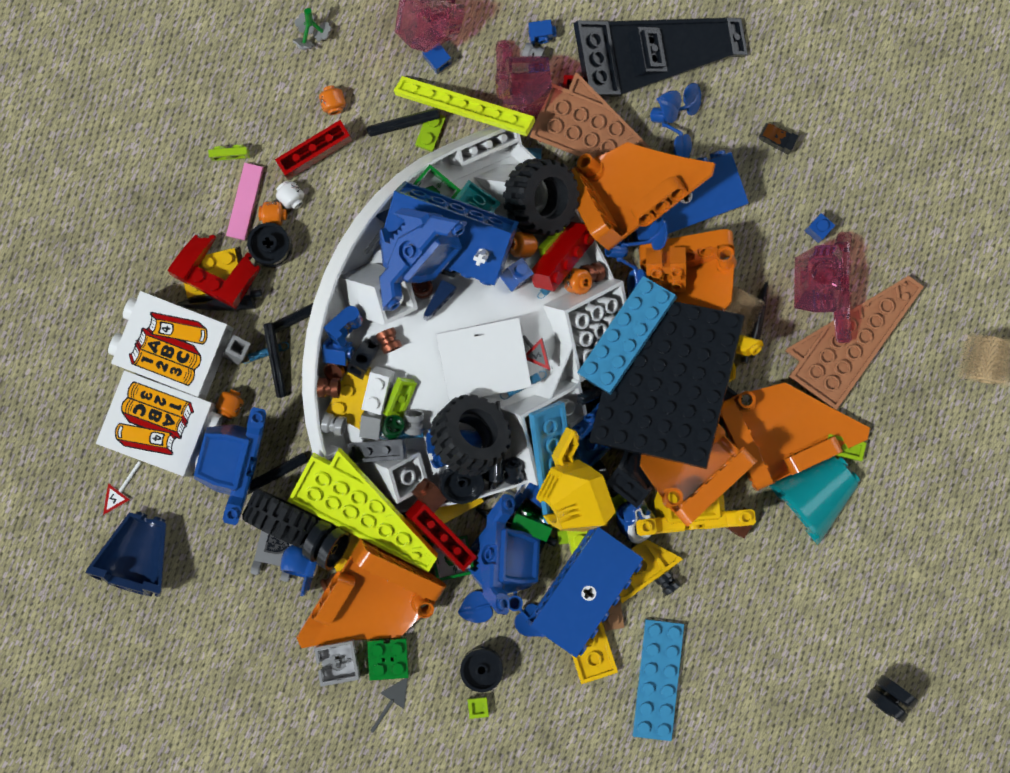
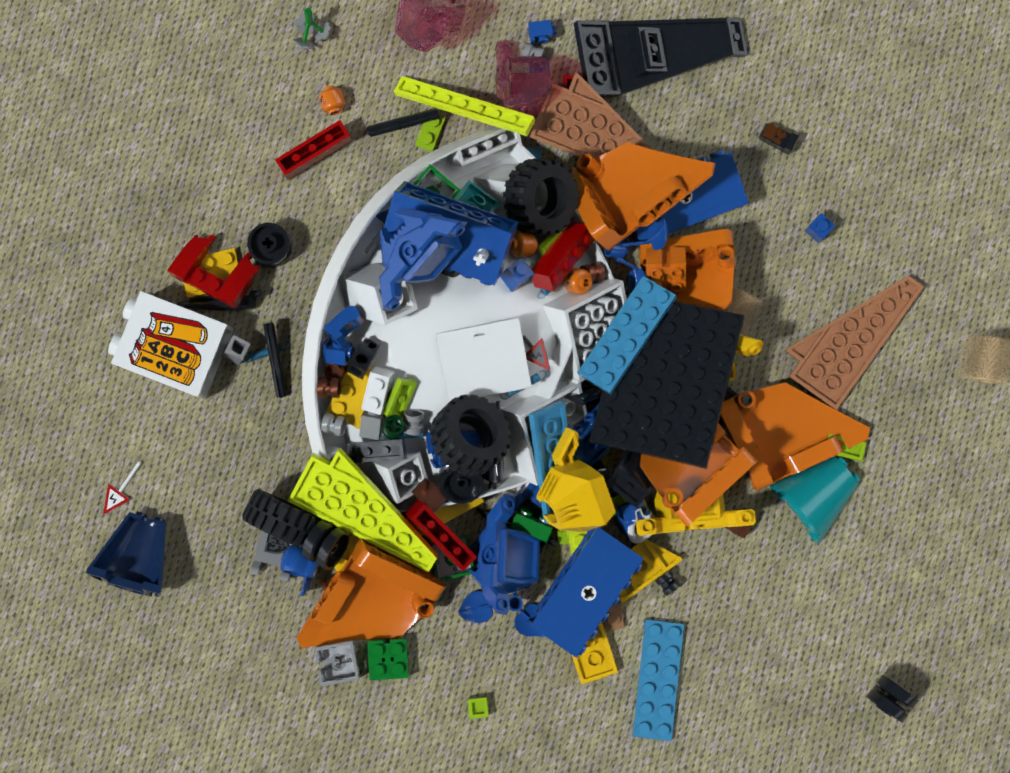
(157, 424): brick -> none
(221, 153): lime plate -> none
(229, 404): orange head -> none
(229, 461): blue helmet -> none
(244, 201): bright pink tile -> none
(272, 213): orange head -> none
(278, 472): black axle -> none
(290, 195): white head -> none
(293, 318): black axle -> none
(388, 340): copper wheel -> none
(397, 695): dark grey piece -> none
(419, 287): copper wheel -> none
(437, 59): blue brick -> none
(442, 295): dark blue slope -> none
(487, 679): black wheel -> none
(513, 470): black wheel -> none
(670, 107): blue plant -> none
(758, 325): black piece -> none
(824, 283): clear pink helmet -> none

